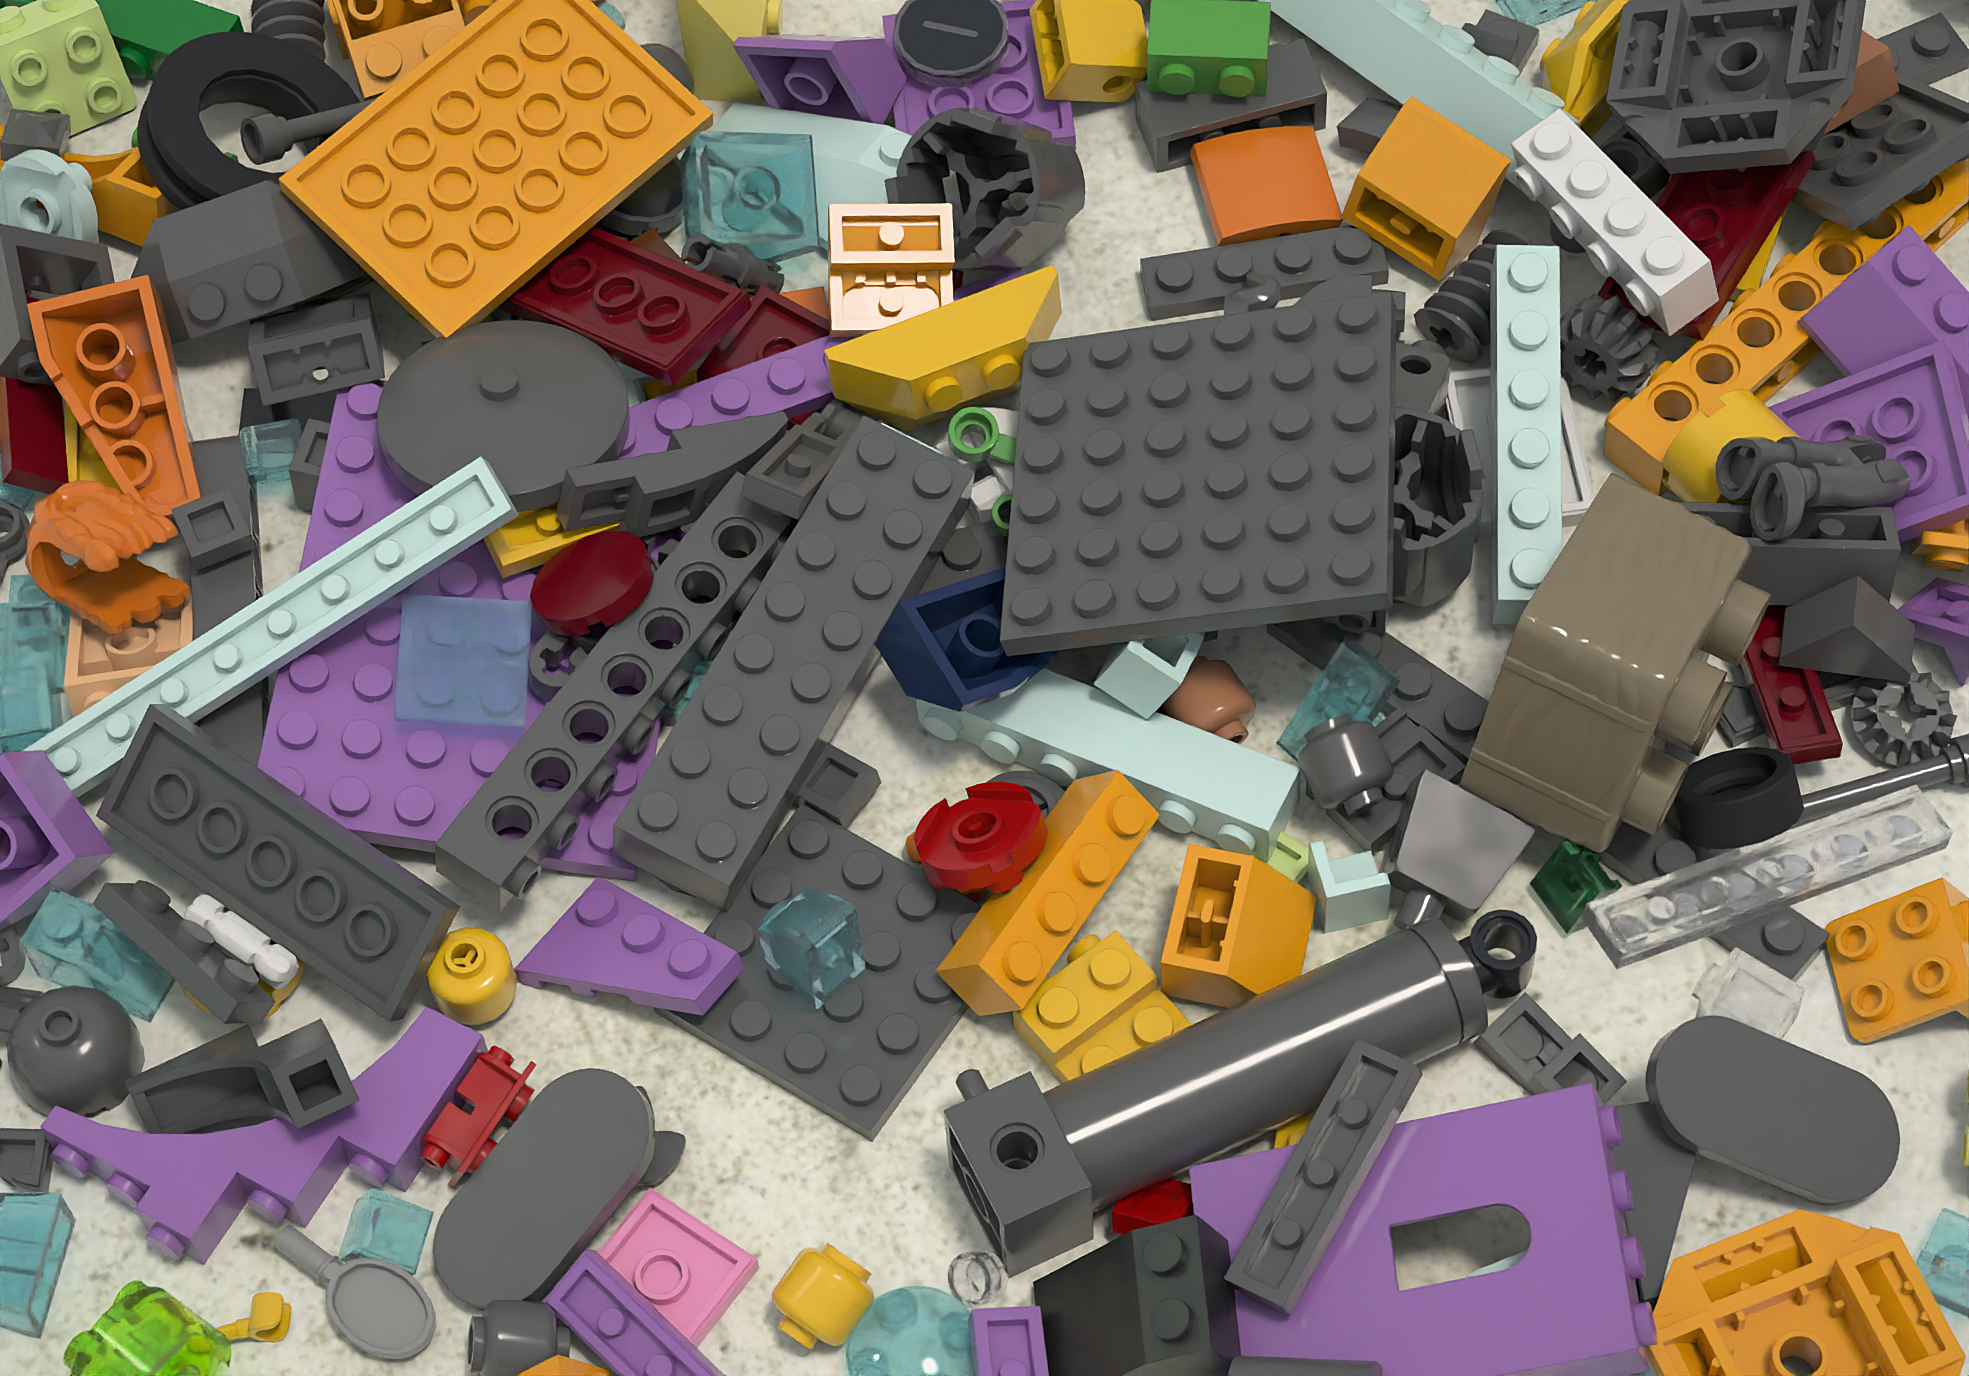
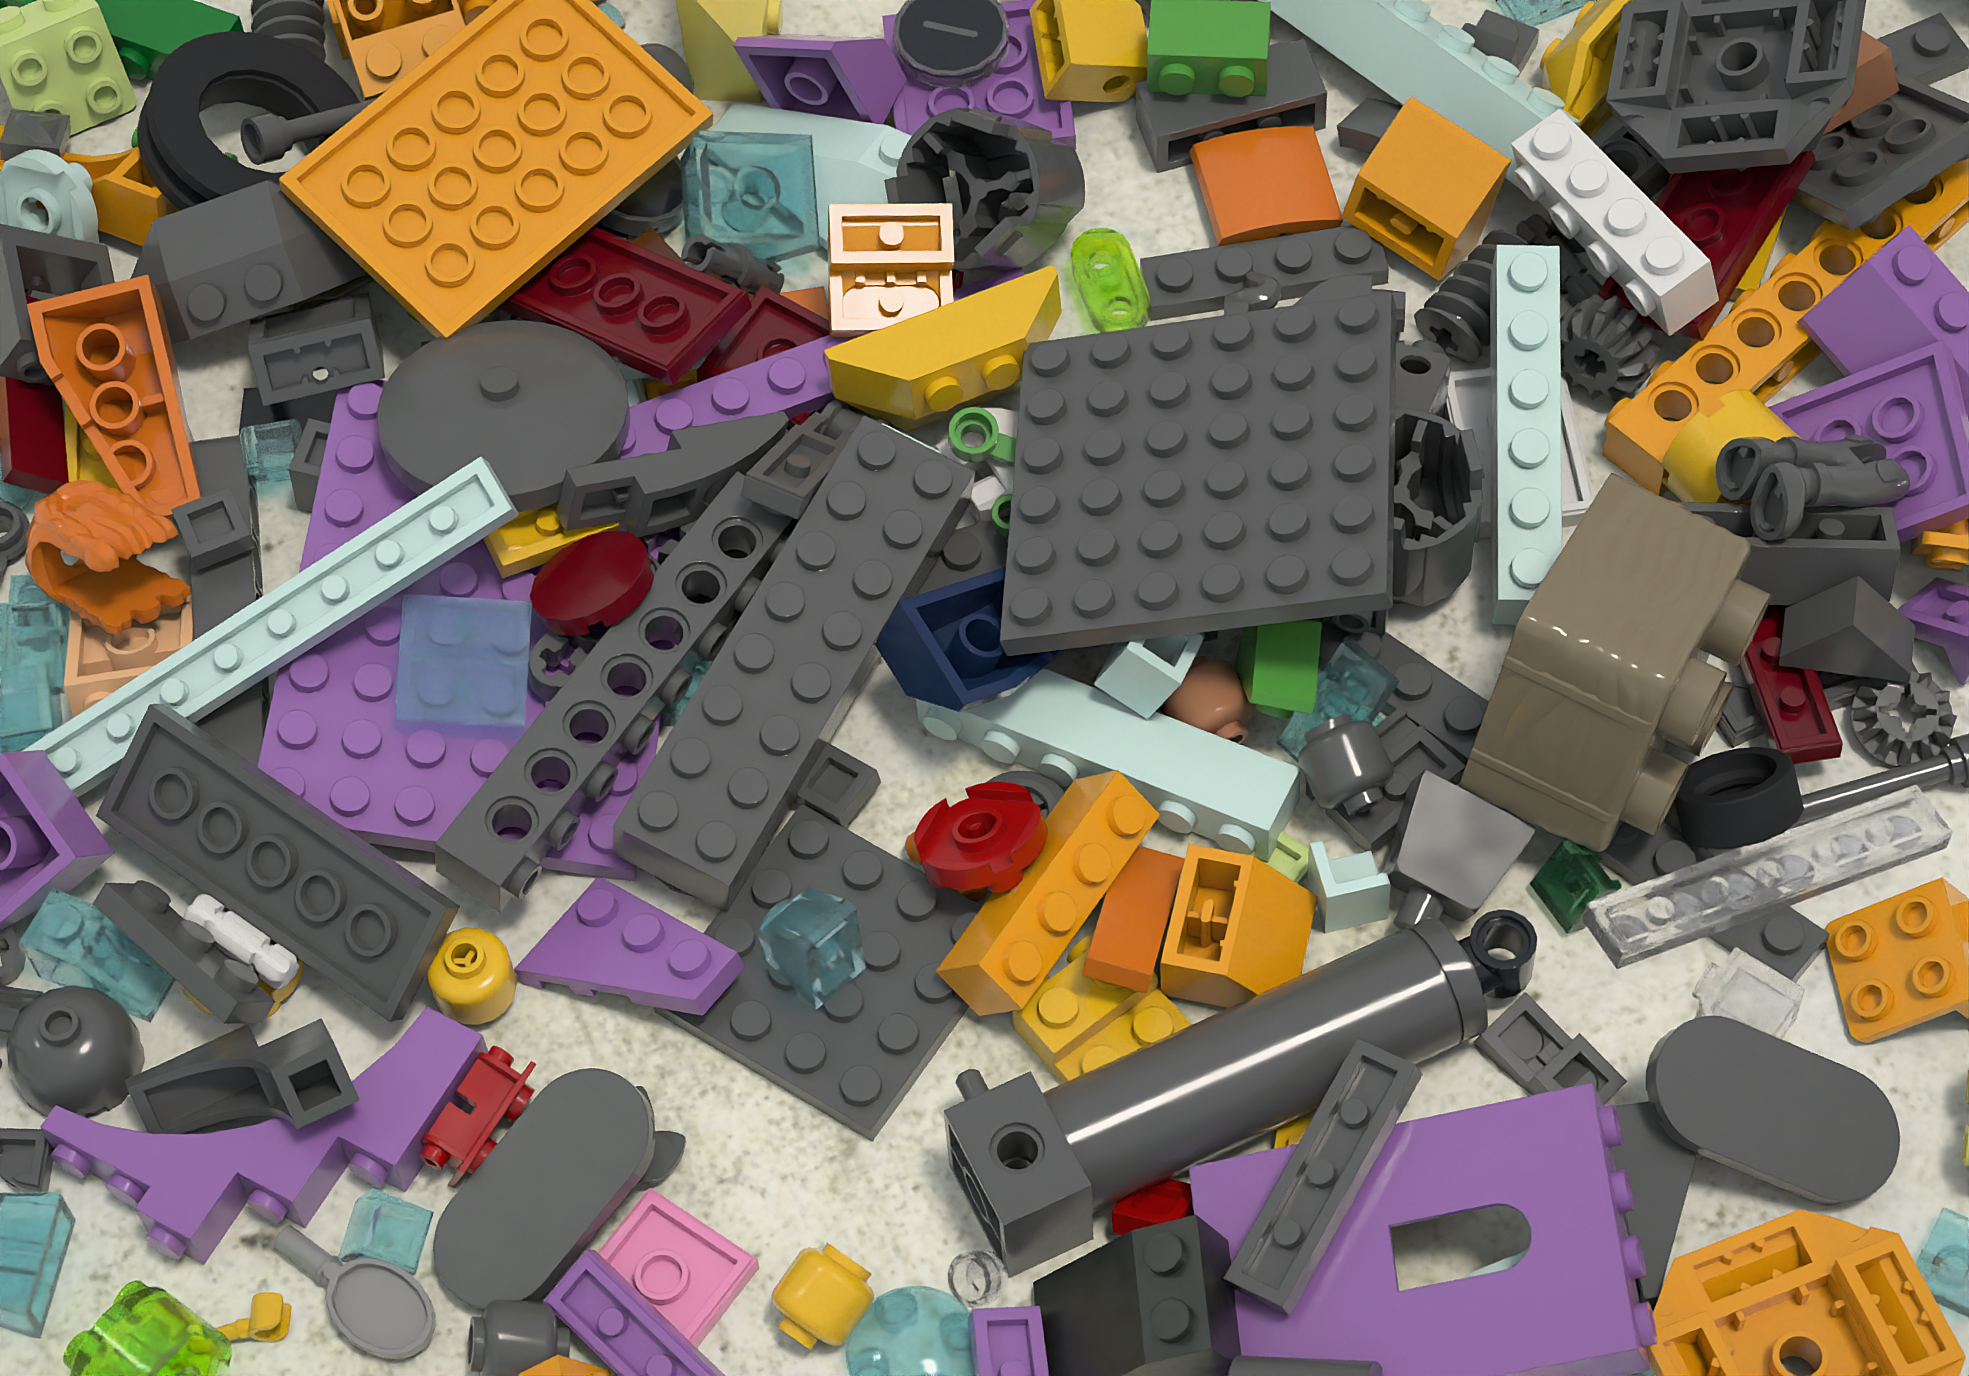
(1112, 287): none -> clear neon green plate
(1134, 920): none -> orange tile
(1280, 666): none -> bright green slope
(1572, 271): none -> dark grey axle

